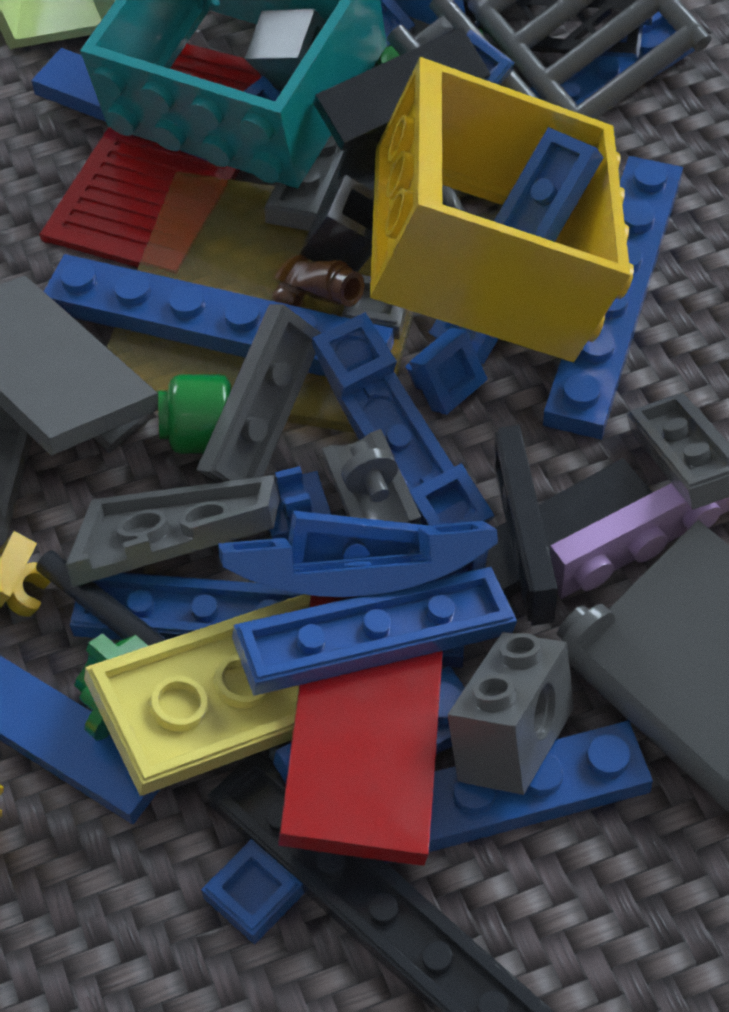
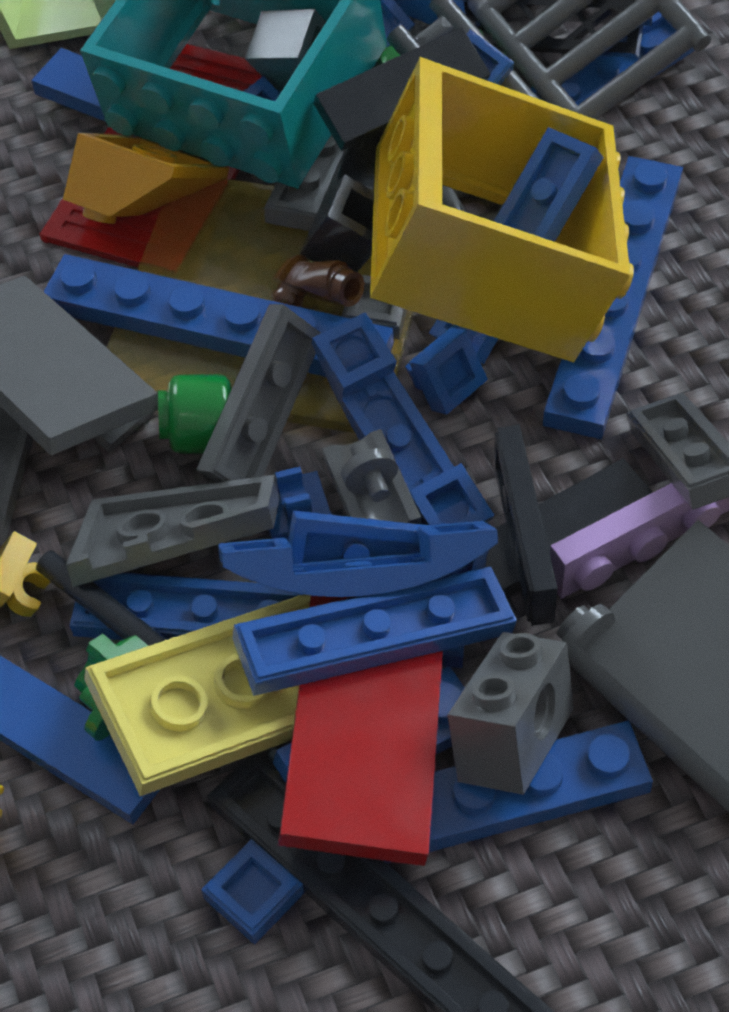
(132, 176): none -> light orange slope

